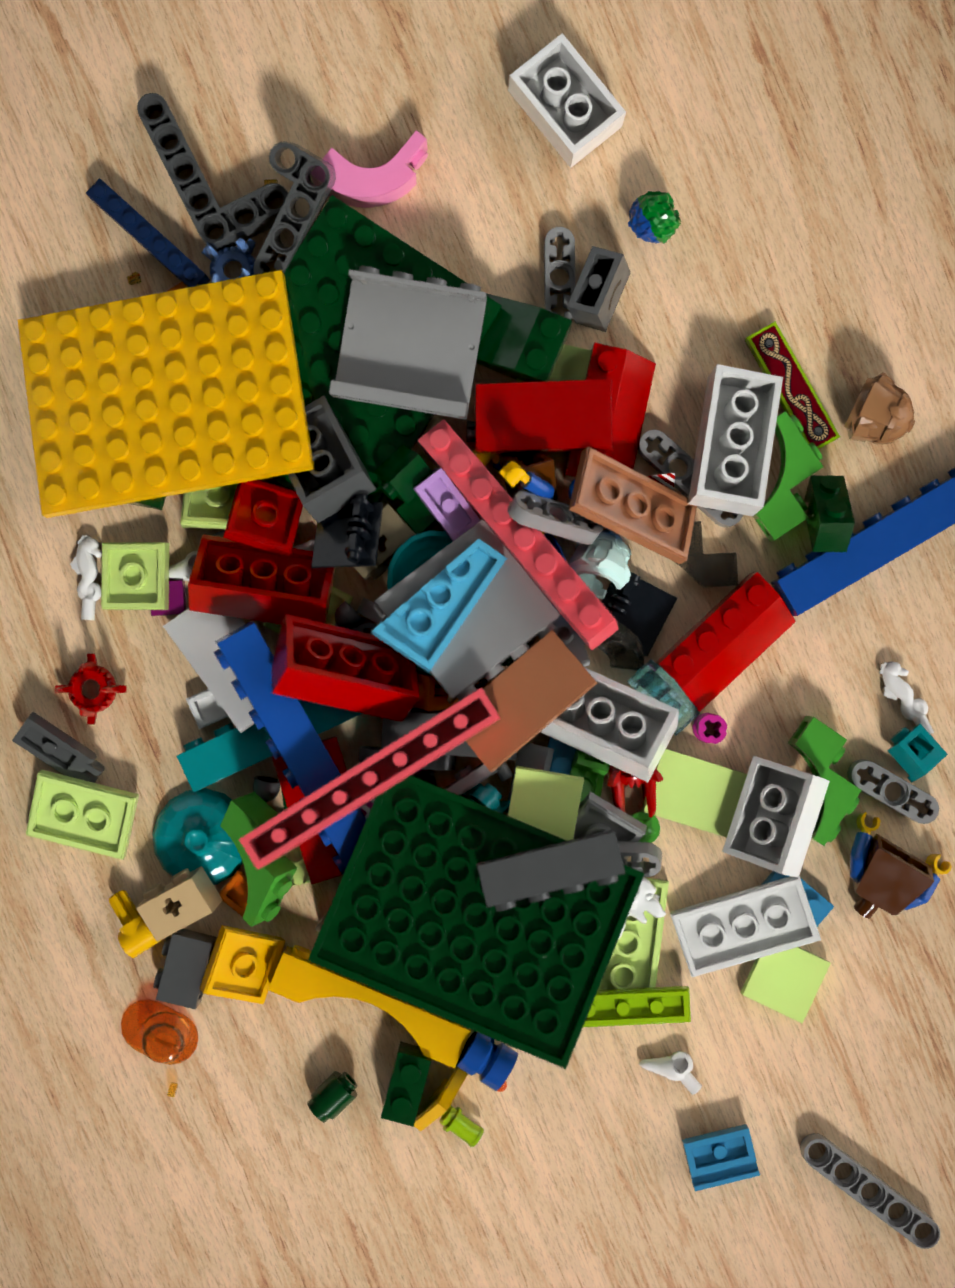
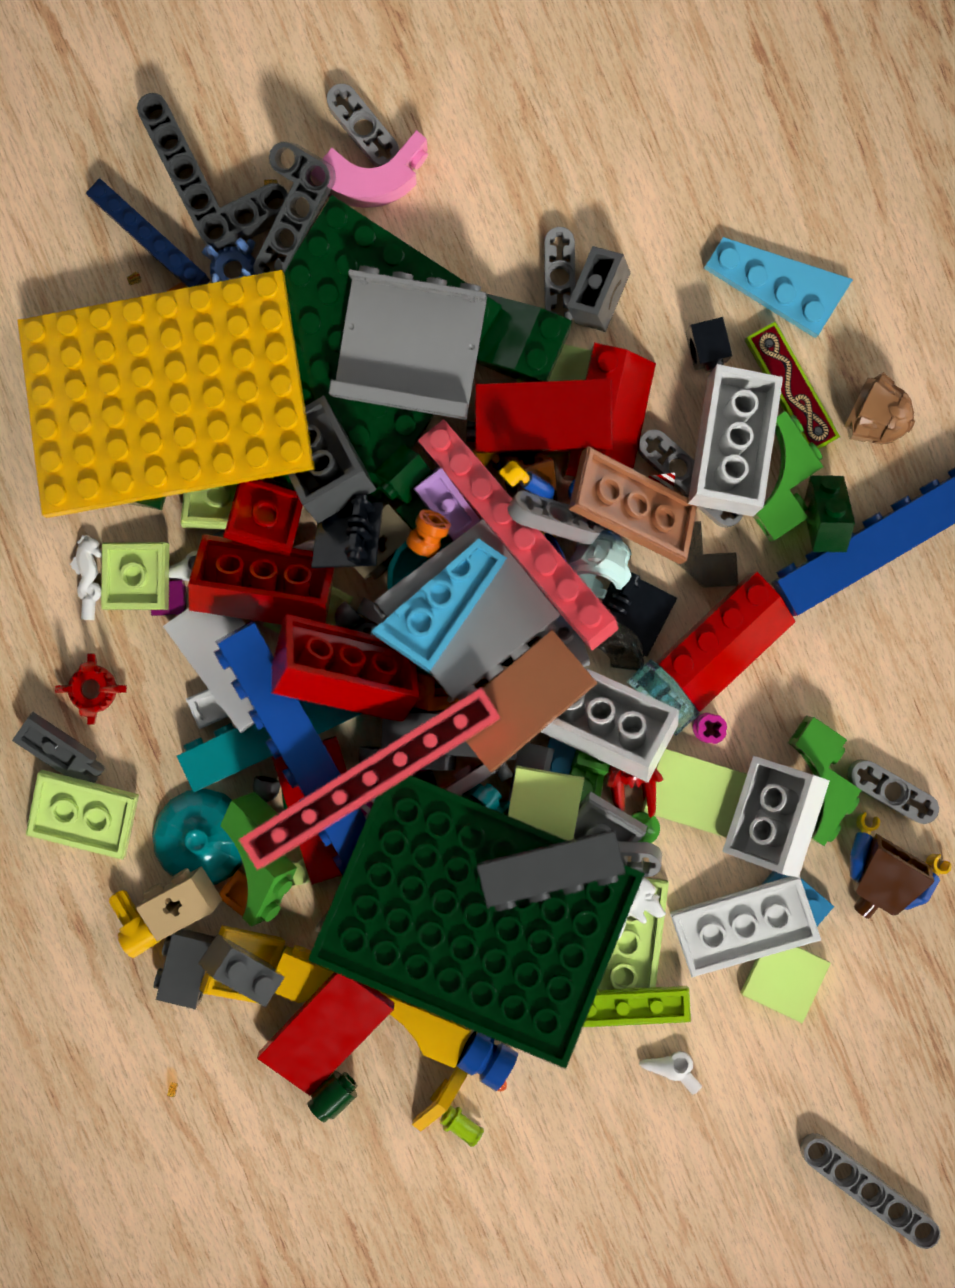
(159, 1032): clear orange piece -> none
(241, 970): none -> dark grey brick
(325, 1031): none -> red tile
(355, 103): none -> light grey beam
(406, 1085): dark green brick -> none
(428, 533): none -> orange wheel
(566, 100): white brick -> none
(654, 217): green piece -> none
(708, 344): none -> black brick
(720, 1157): dark azure plate -> none
(784, 286): none -> medium azure wing
(897, 688): white animal -> none
(916, 751): teal brick -> none

